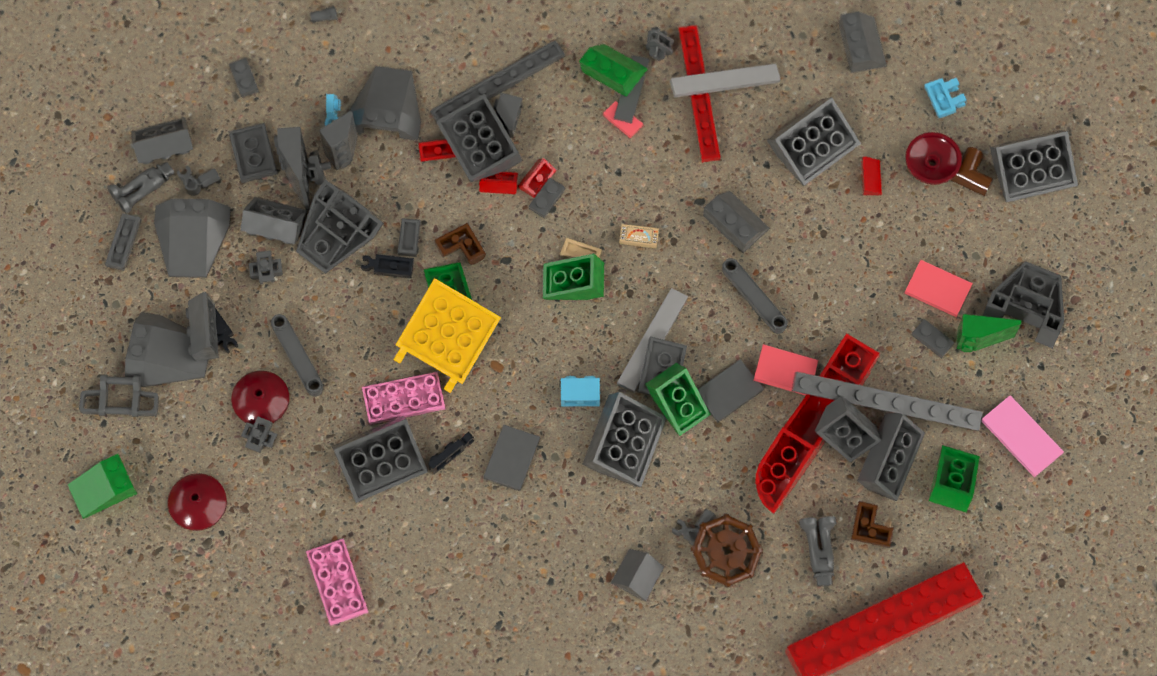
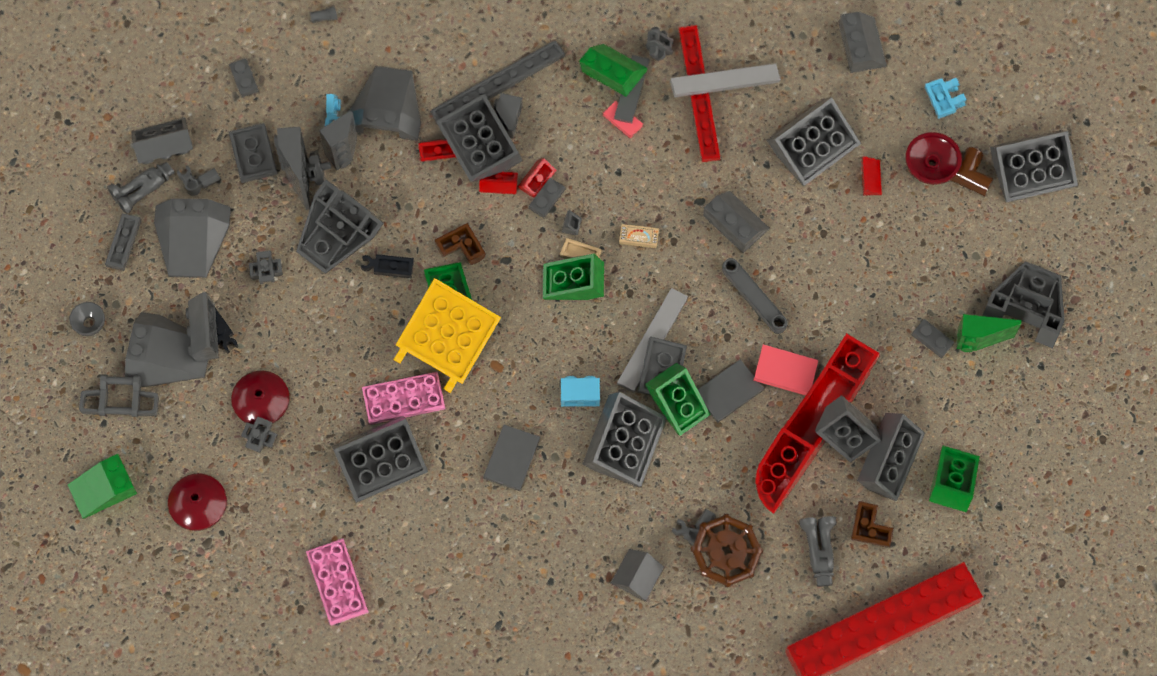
(84, 311): none -> dark grey piece
(273, 220): dark grey slope -> none
(297, 355): dark grey piece -> none
(409, 237): dark grey tile -> none
(451, 451): black plate -> none
(571, 223): none -> dark grey slope
(887, 401): dark grey plate -> none
(938, 288): coral tile -> none
(1022, 436): bright pink tile -> none

